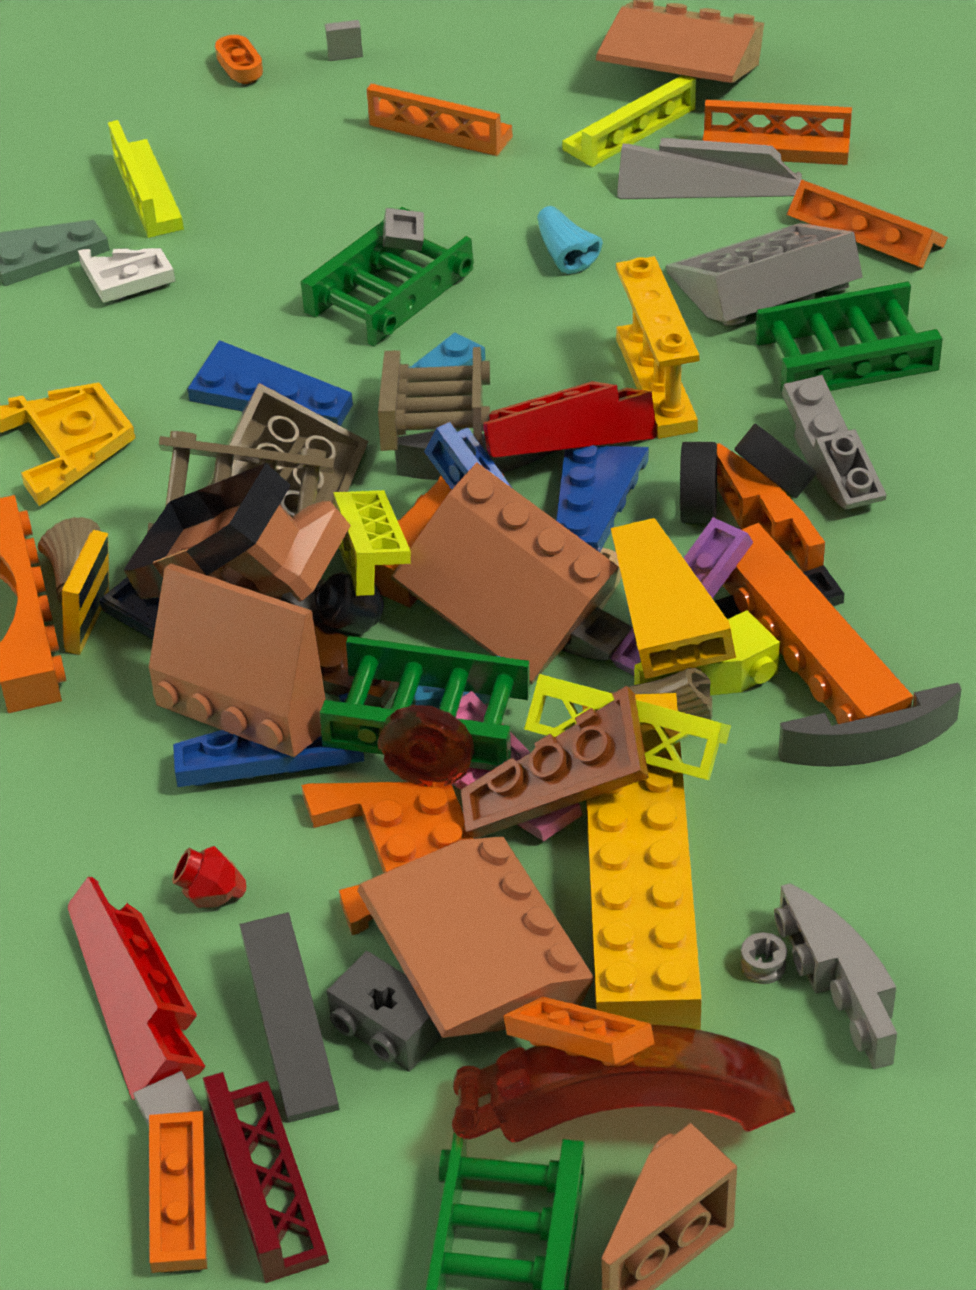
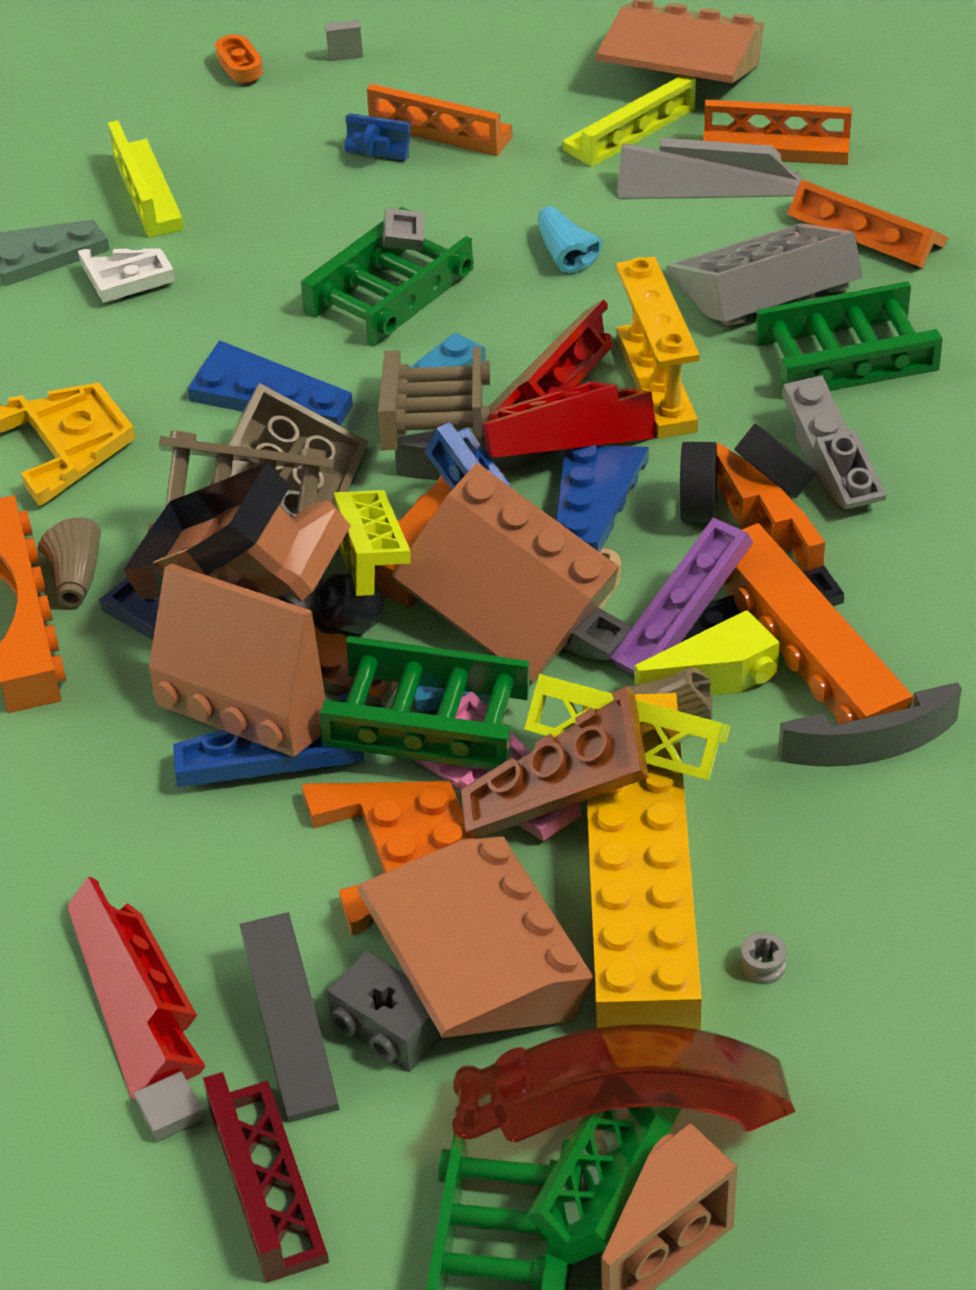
(83, 590): yellow tile -> none
(177, 1192): orange plate -> none
(208, 877): red rock -> none
(377, 136): none -> blue hips
(426, 745): clear red tile -> none
(563, 362): none -> red wedge
(579, 1030): orange plate -> none
(609, 1178): none -> green fence
(668, 605): yellow slope -> none
(841, 962): light grey slope -> none

